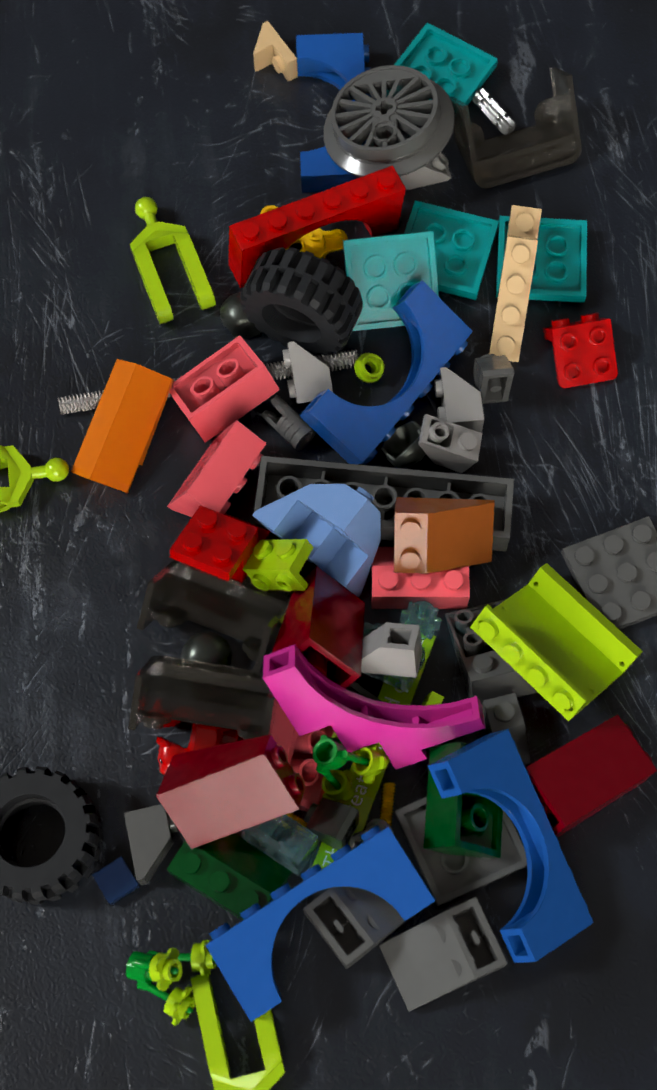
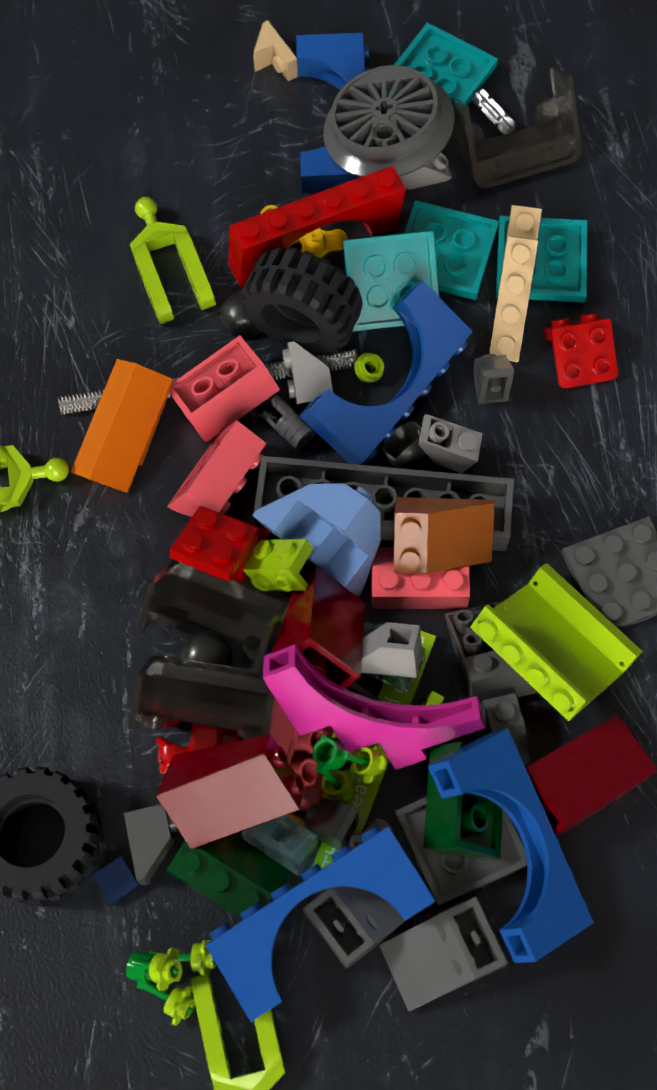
(387, 802): yellow piece -> none
(422, 614): clear light blue gear -> none
(459, 401): light grey slope -> none

